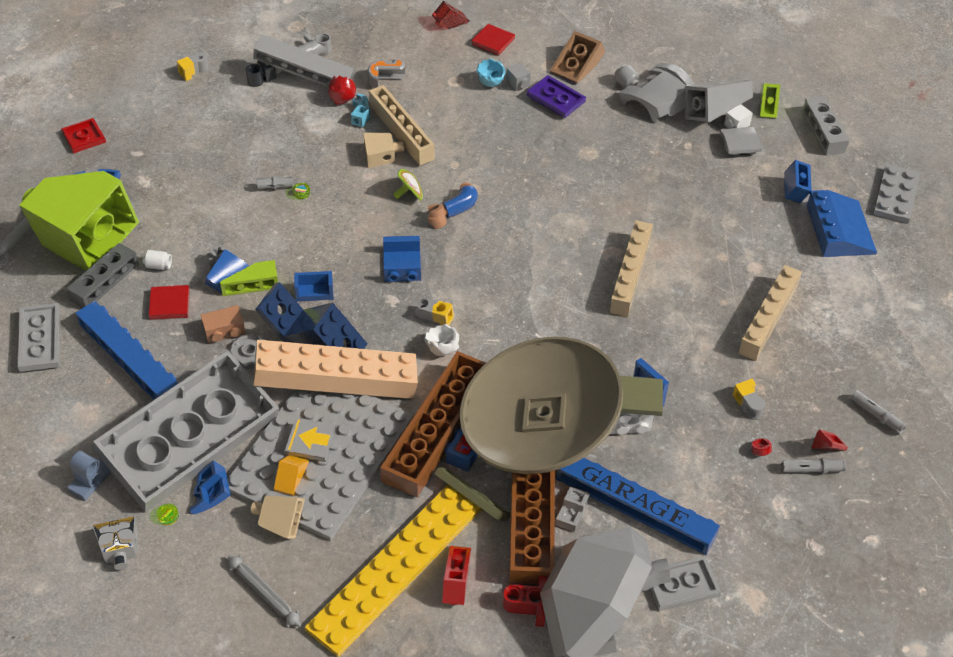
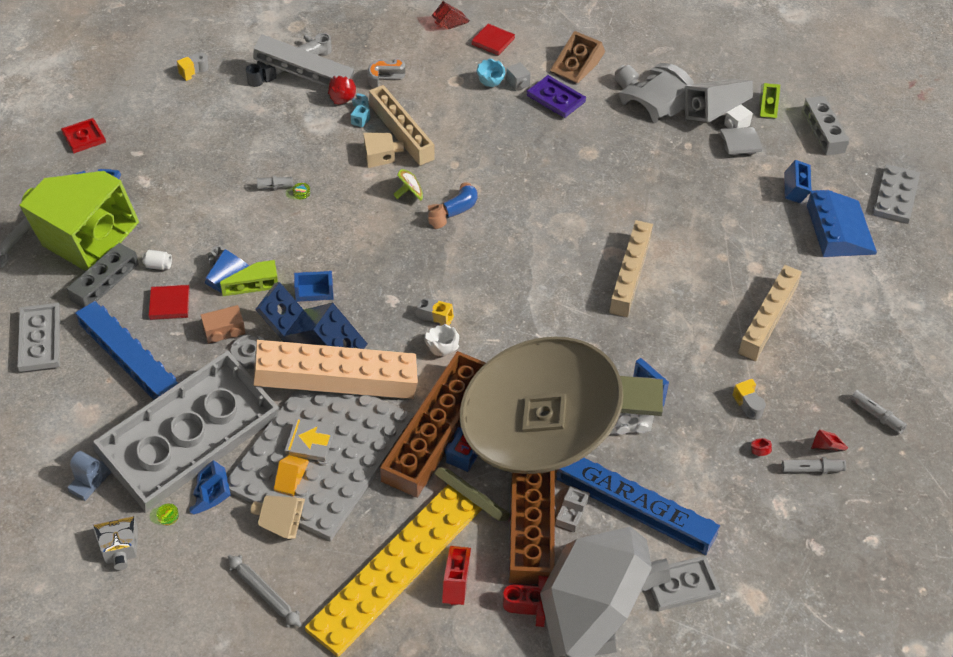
(402, 258): blue panel -> none

